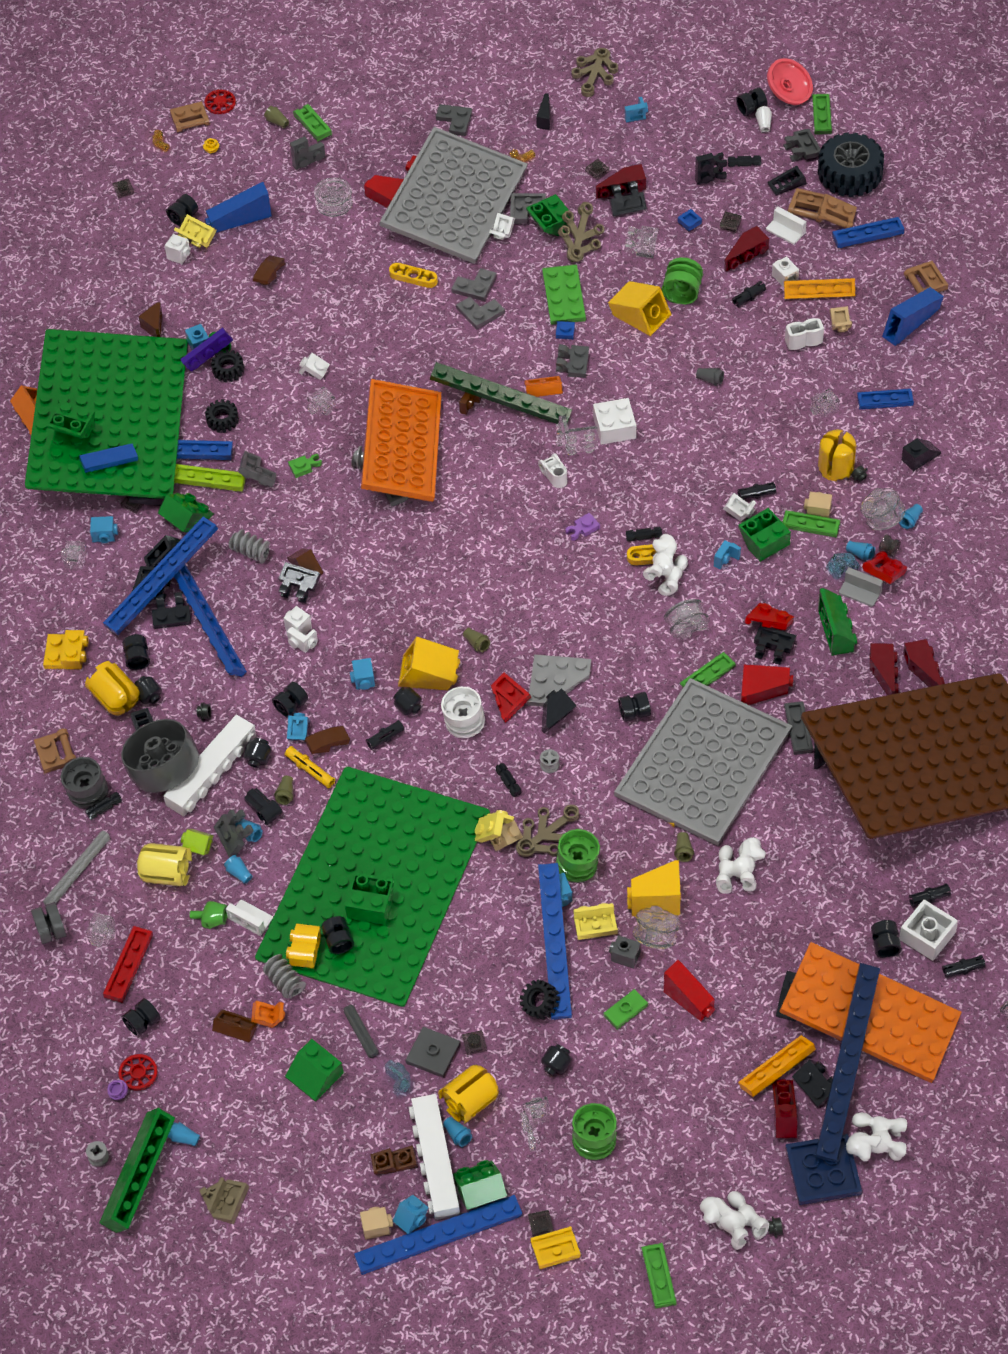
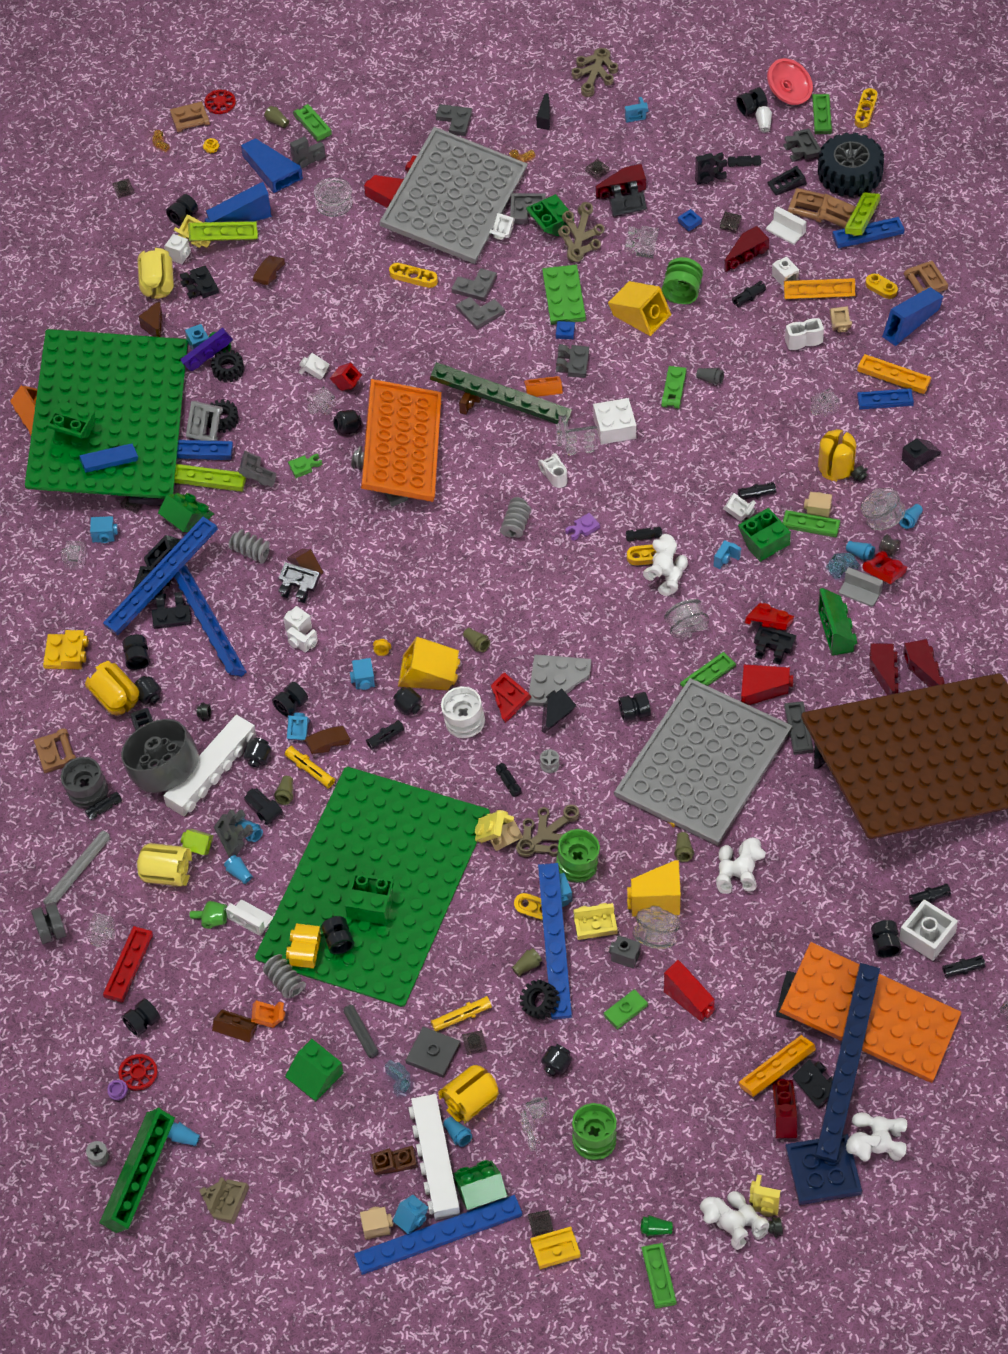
(155, 273): none -> light yellow cylinder
(198, 421): none -> light grey plate
(203, 283): none -> black plate
(222, 231): none -> lime plate
(270, 165): none -> blue slope
(346, 376): none -> red brick
(347, 421): none -> black head
(381, 647): none -> yellow plate
(481, 1004): none -> yellow pin
(515, 518): none -> light grey piece
(527, 962): none -> olive cone
(533, 908): none -> yellow plate
(655, 1226): none -> green cone
(674, 387): none -> bright green plate
(764, 1199): none -> light yellow bracket
(862, 214): none -> lime plate
(865, 103): none -> yellow beam
(880, 286): none -> yellow plate
(894, 374): none -> light orange plate

